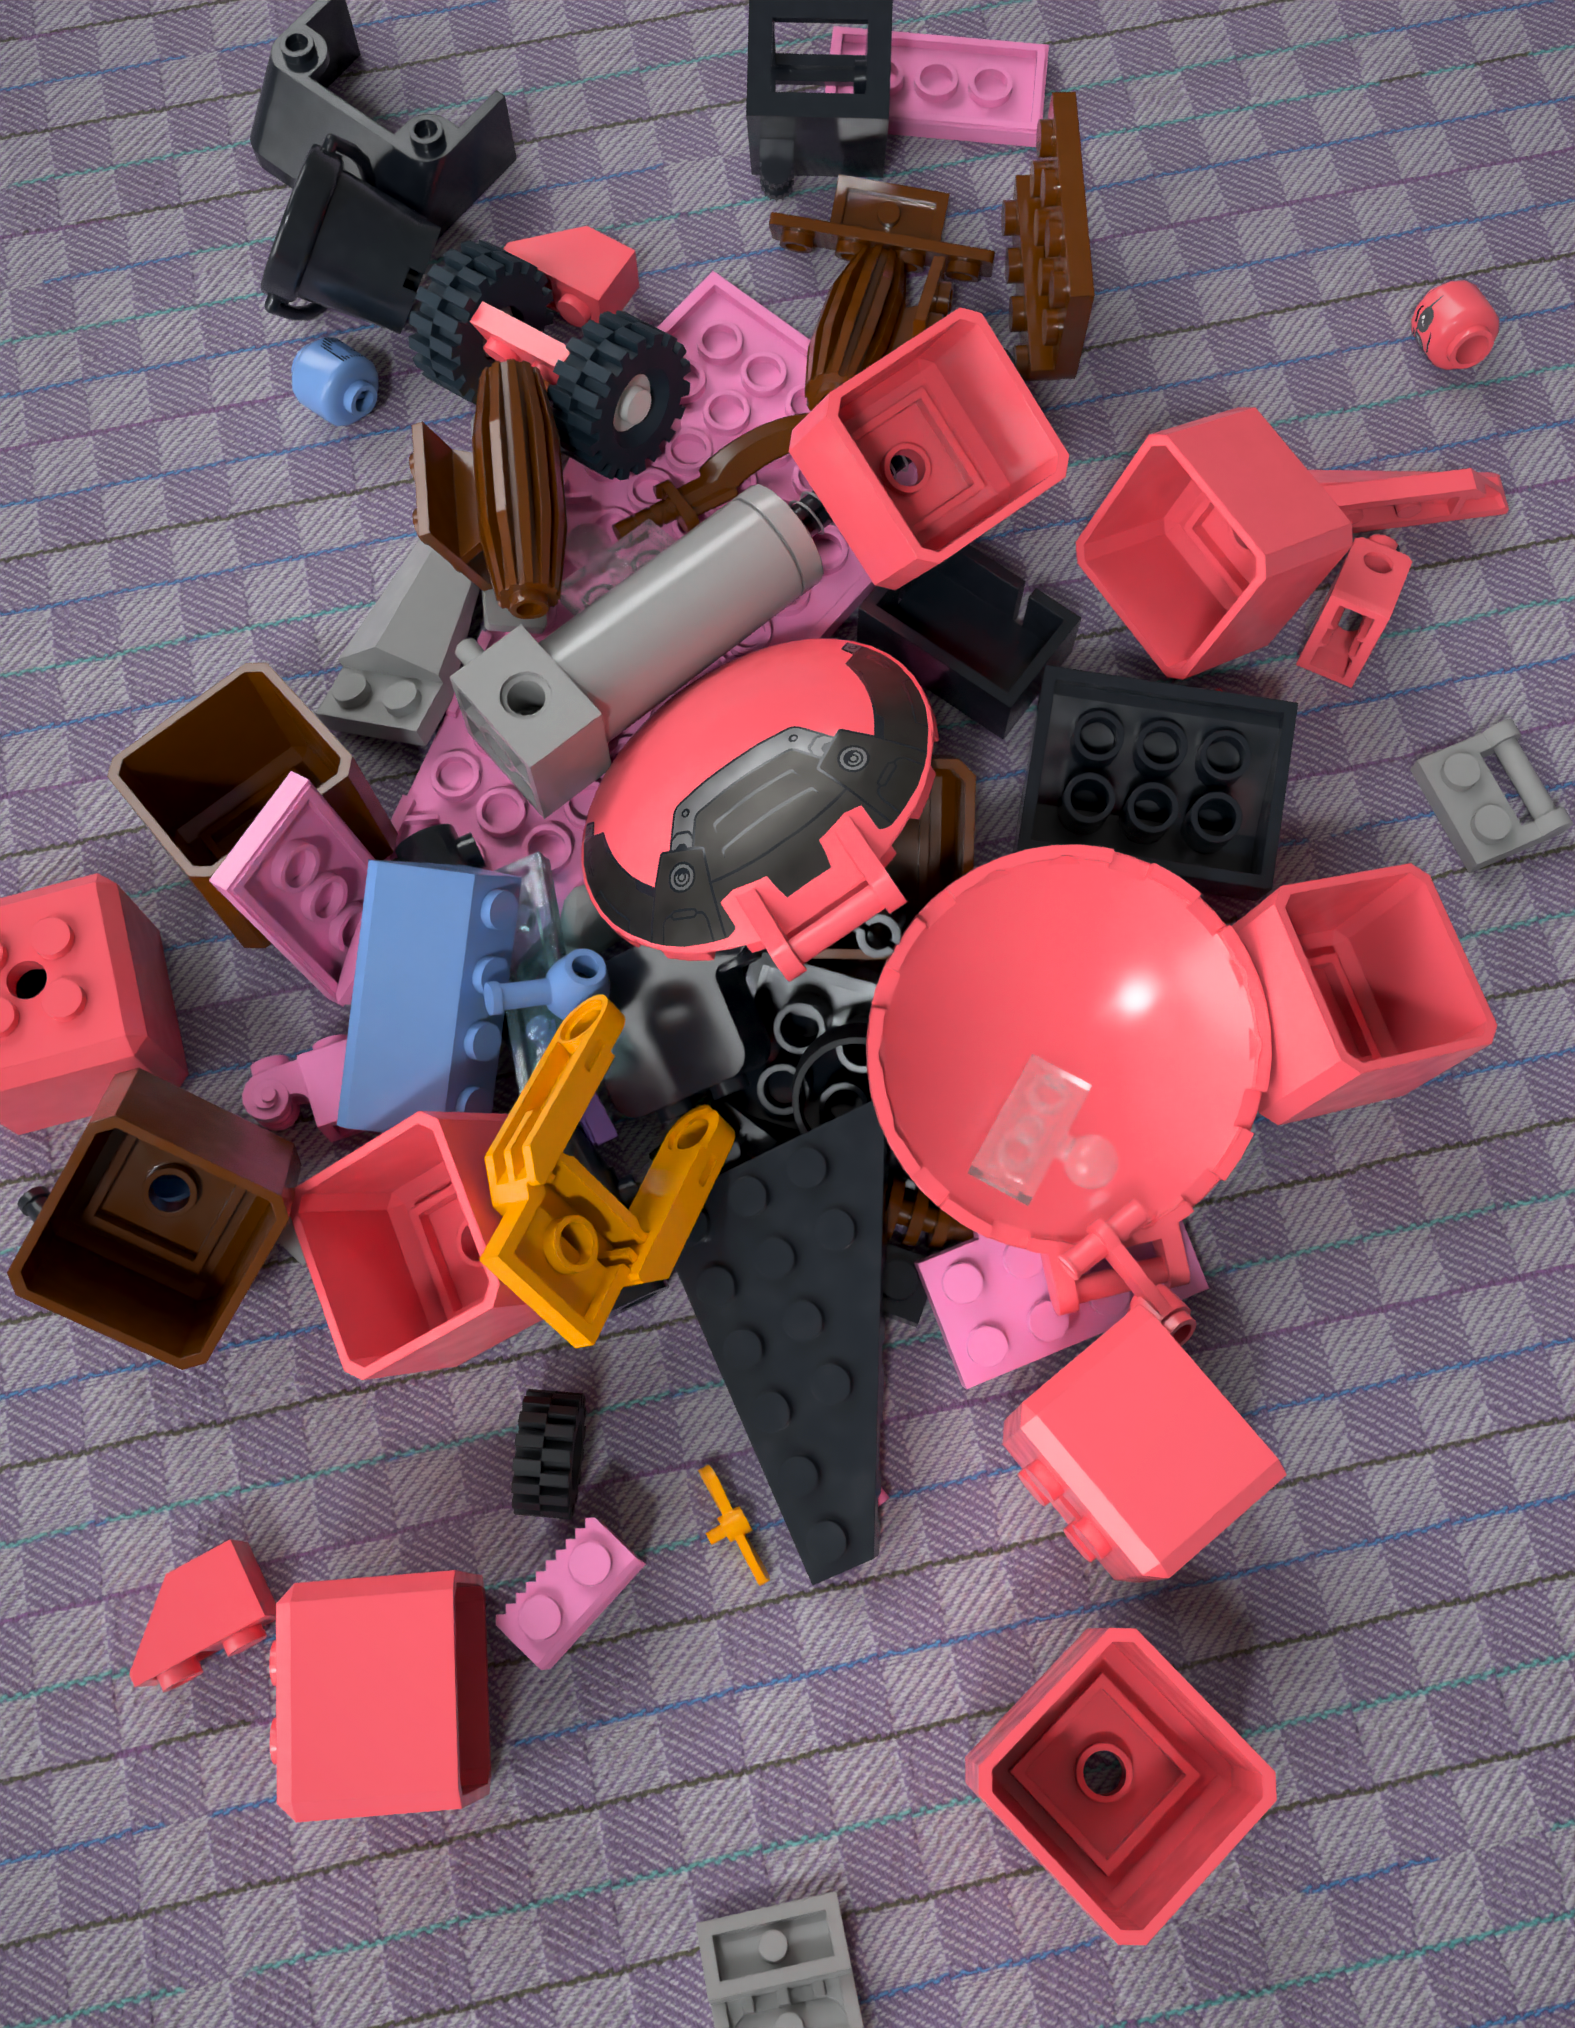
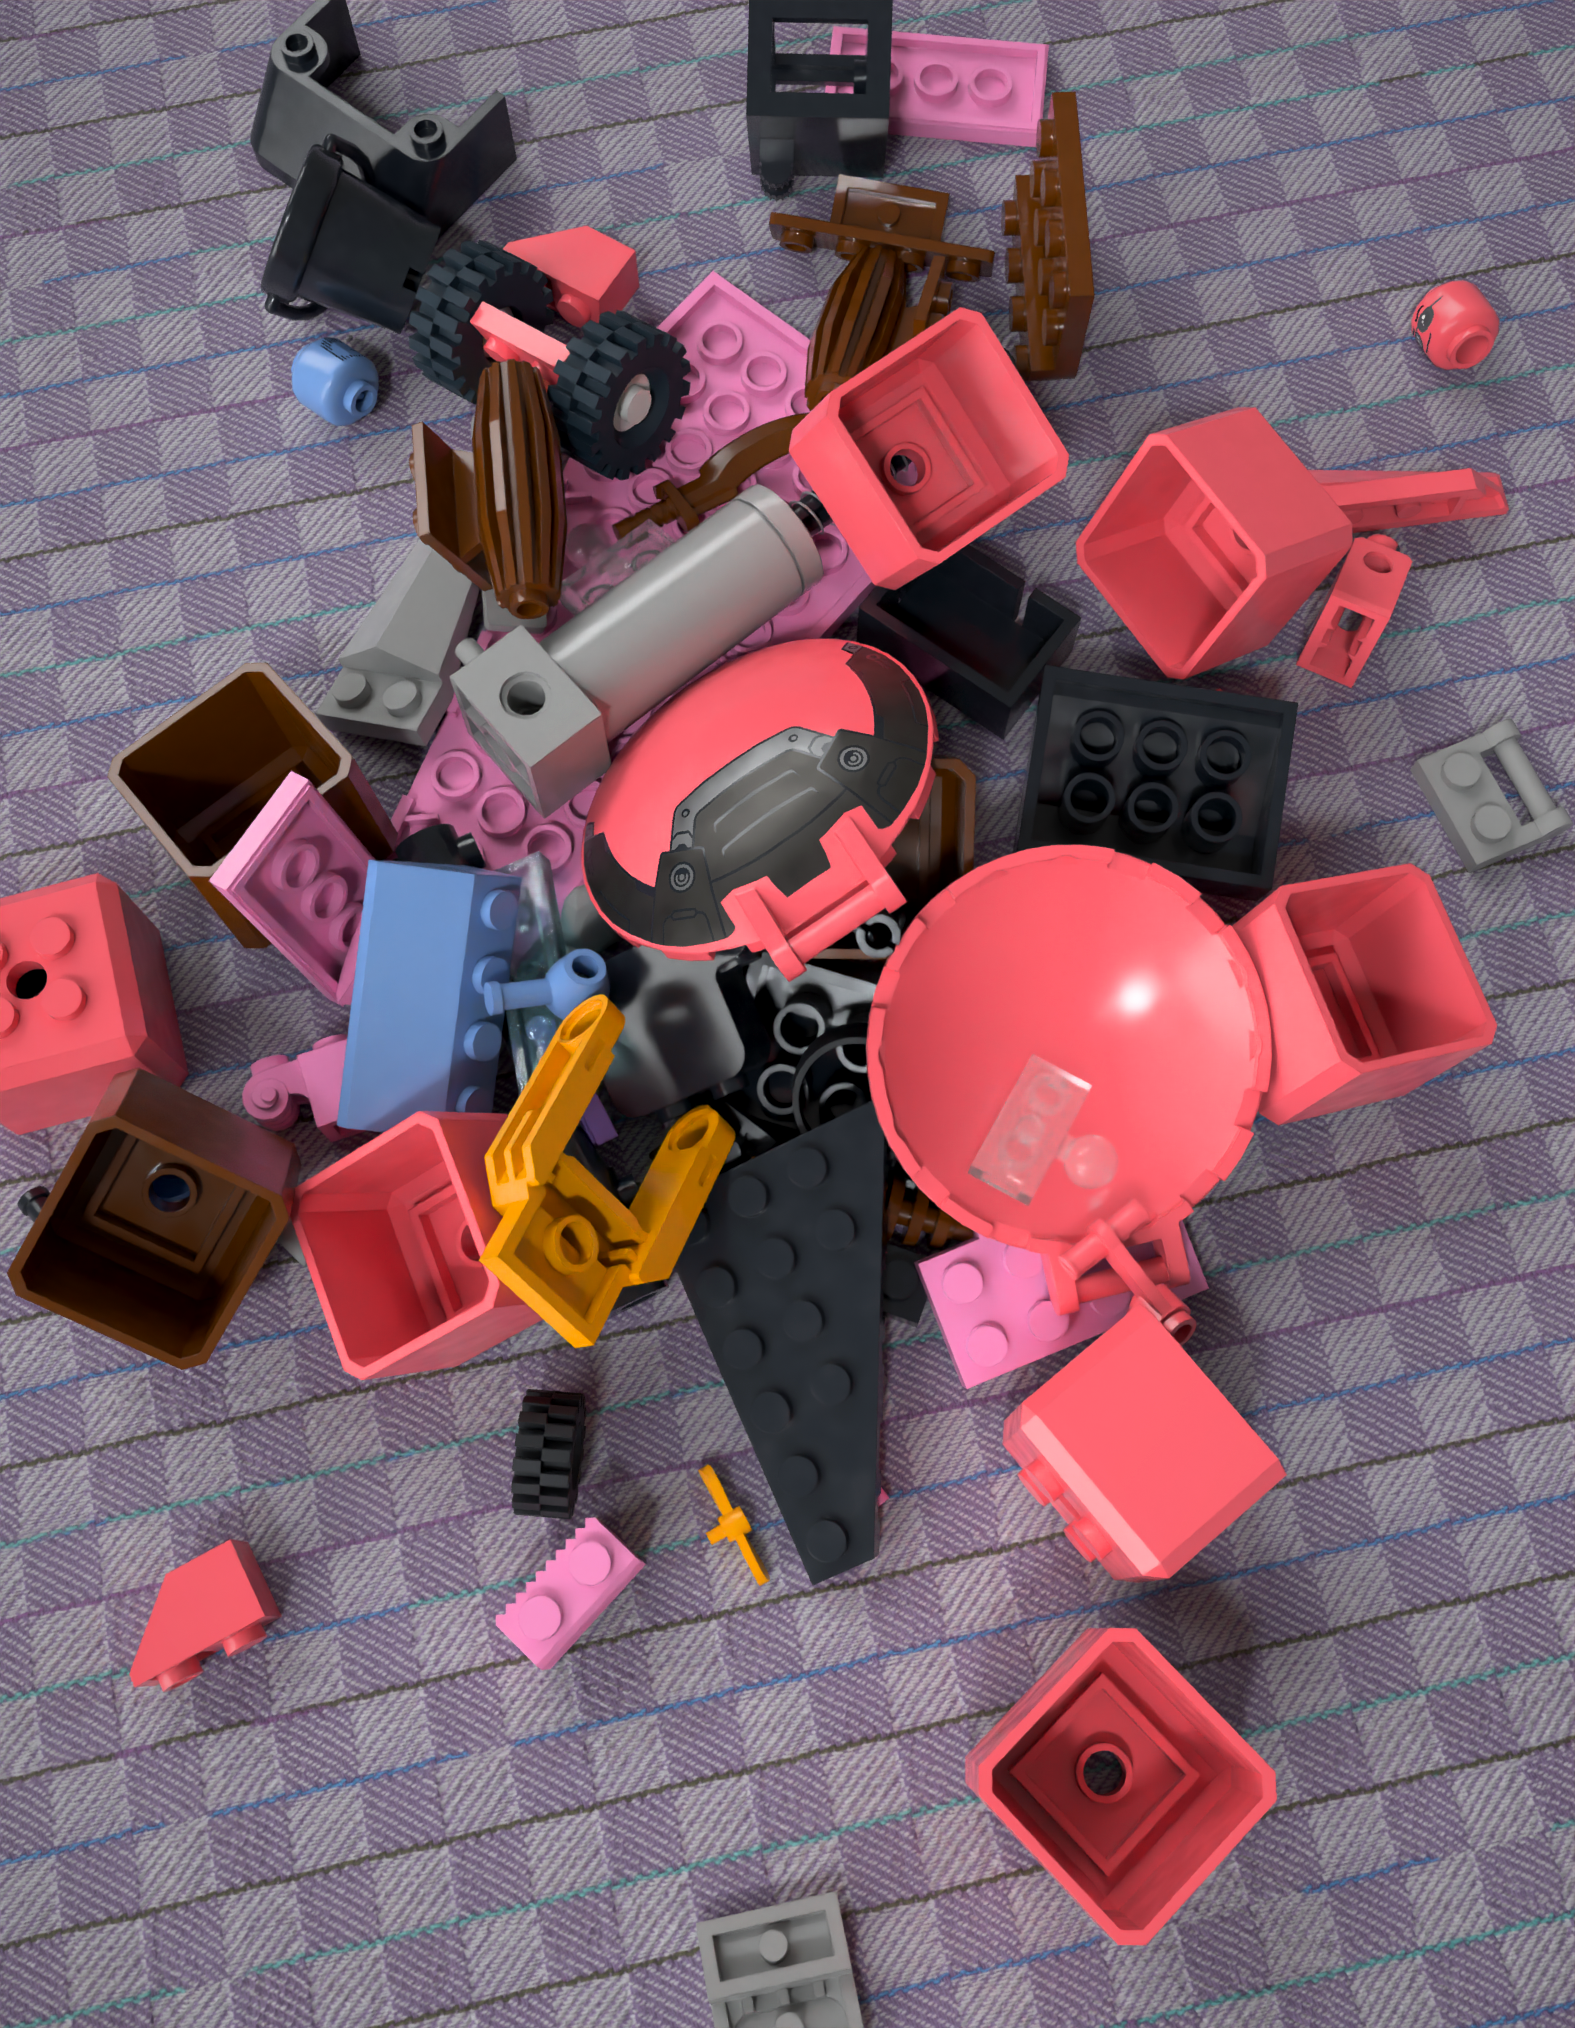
(381, 1696): coral plate -> none

